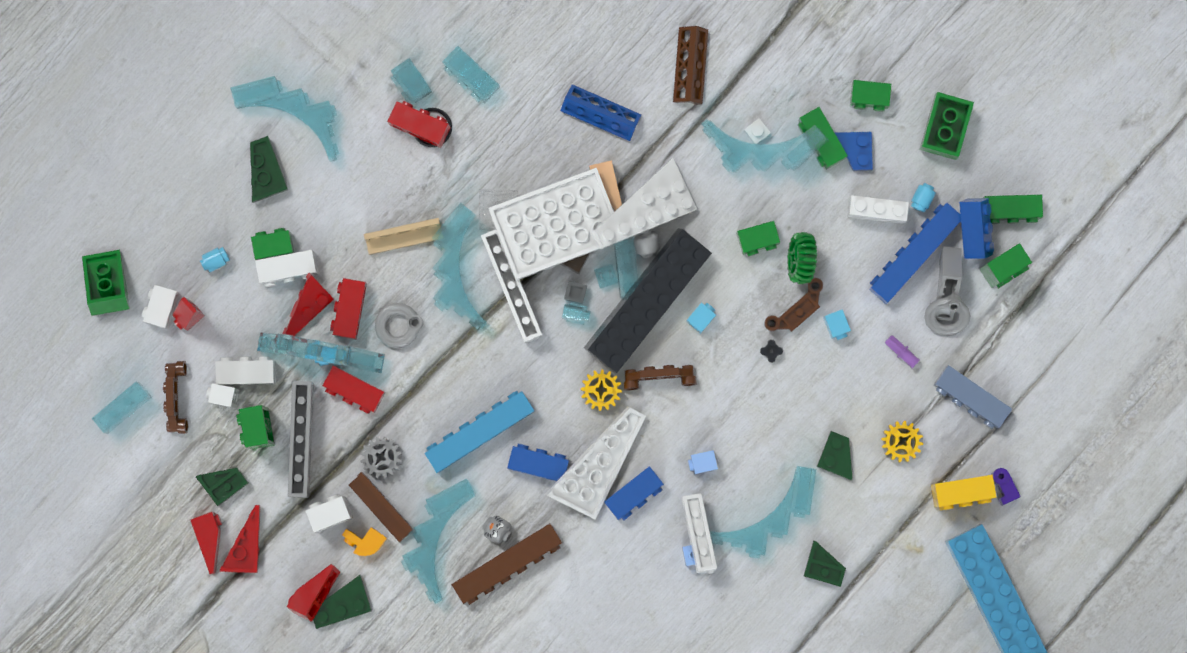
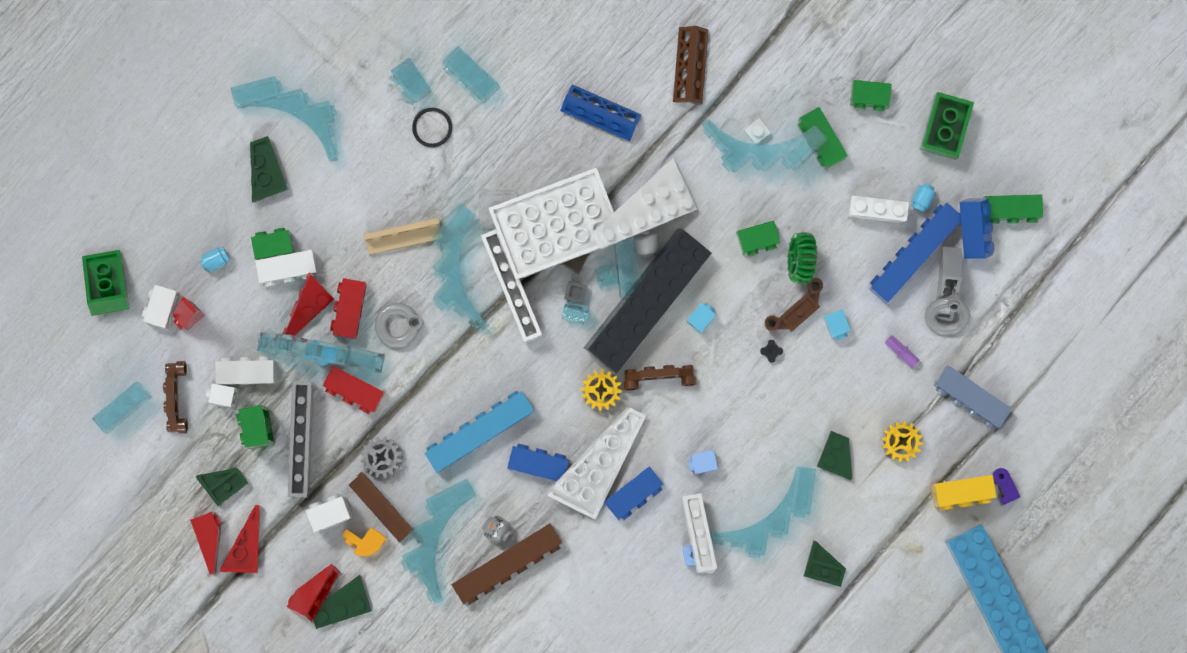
(419, 123): red brick -> none
(609, 182): light nougat slope -> none
(858, 148): blue wing -> none
(1009, 264): green brick -> none

